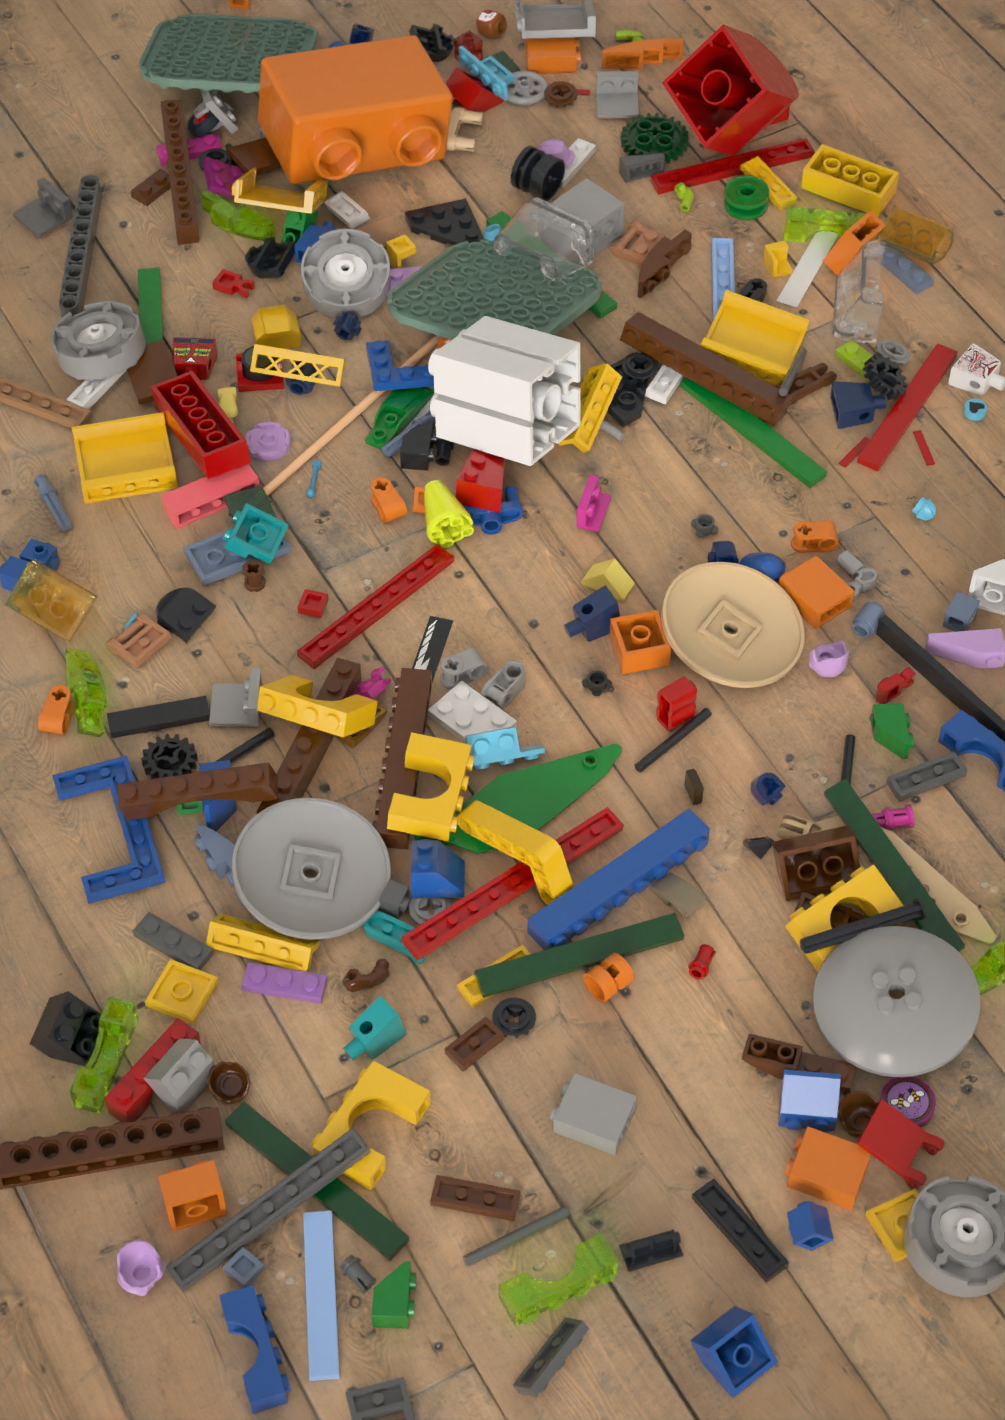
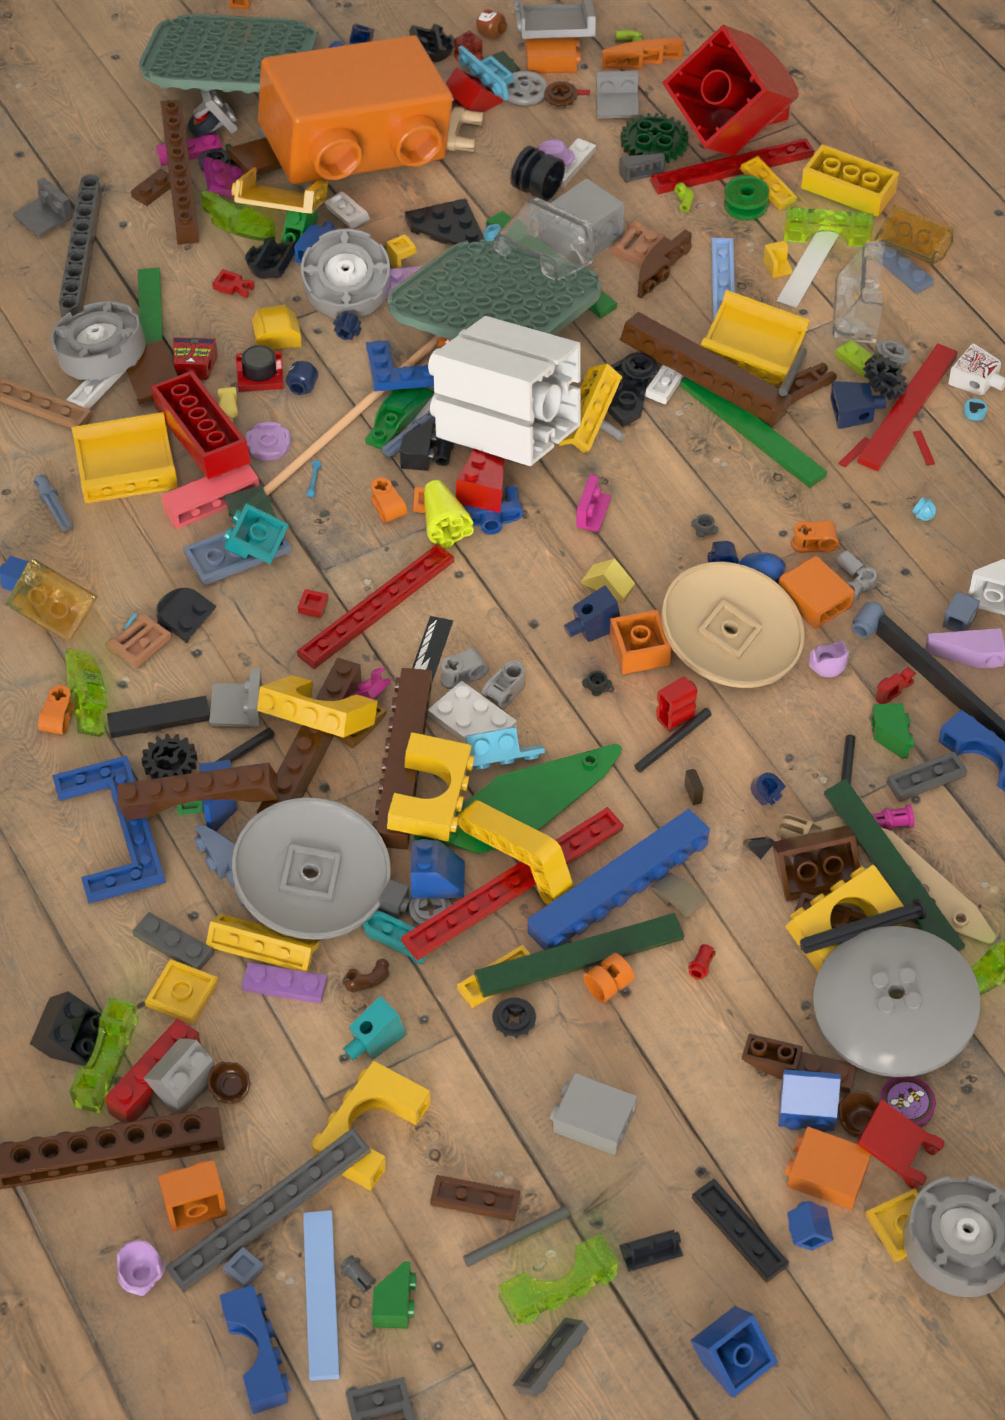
(43, 552): blue brick -> none
(253, 572): reddish brown bush -> none
(299, 357): yellow fence -> none
(335, 1196): dark green tile -> none
(474, 1043): reddish brown plate -> none
(758, 285): black beam -> none
(853, 240): orange brick -> none

